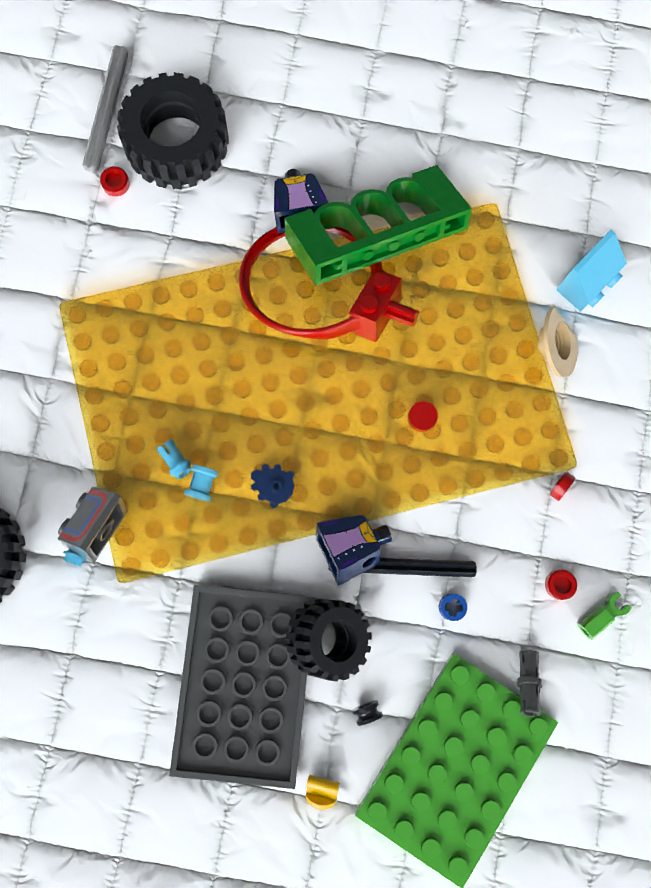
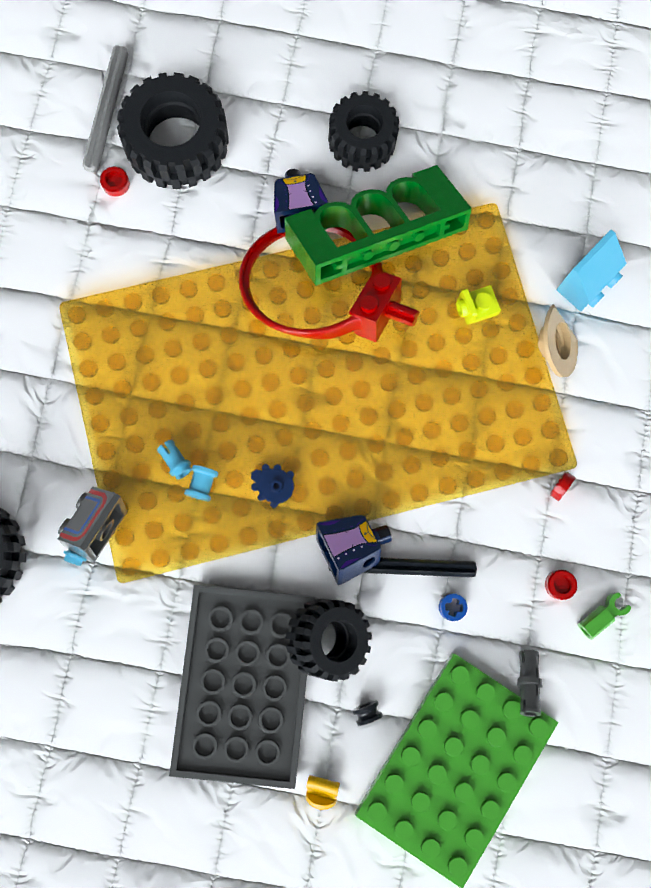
(368, 112): none -> black tyre
(422, 416): red tile -> none
(477, 304): none -> neon yellow bracket

